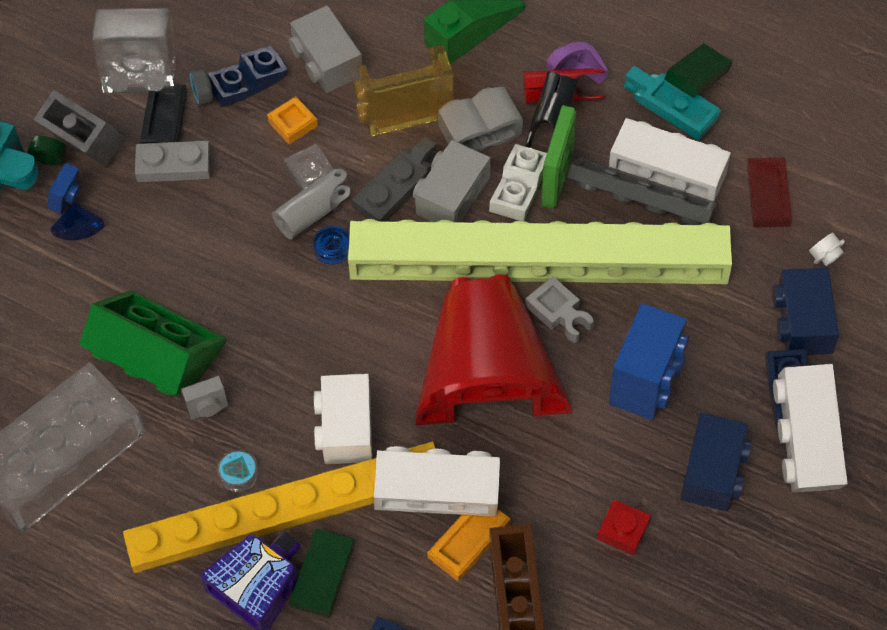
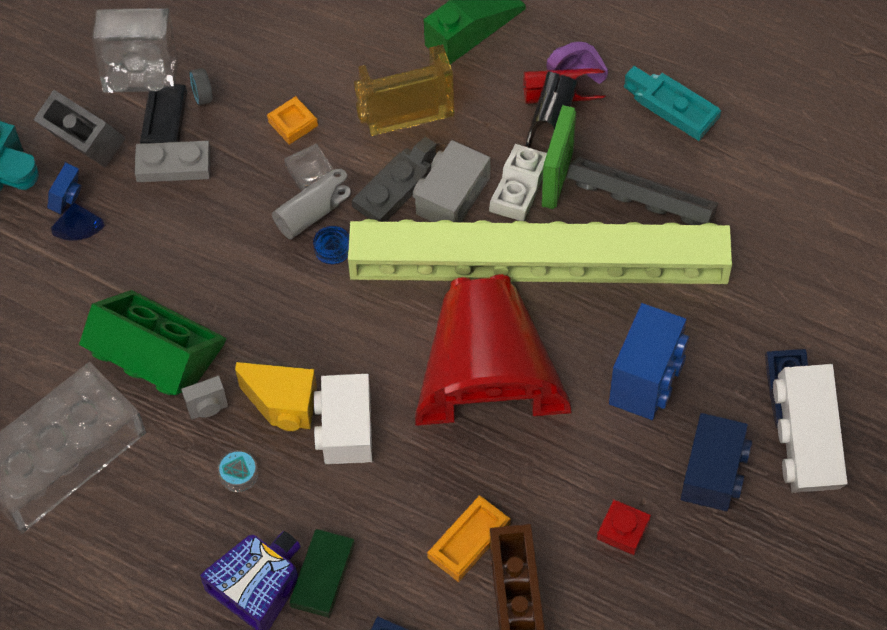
(47, 150): dark green tile -> none
(253, 74): dark blue slope -> none
(253, 515): yellow plate -> none
(280, 393): none -> yellow slope
(325, 48): light grey brick -> none
(437, 482): white brick -> none
(481, 121): light grey brick -> none
(557, 306): light grey plate -> none
(670, 159): white brick -> none
(698, 70): dark green tile -> none
(769, 192): clear red tile -> none
(806, 310): dark blue brick -> none
(827, 250): white plate -> none

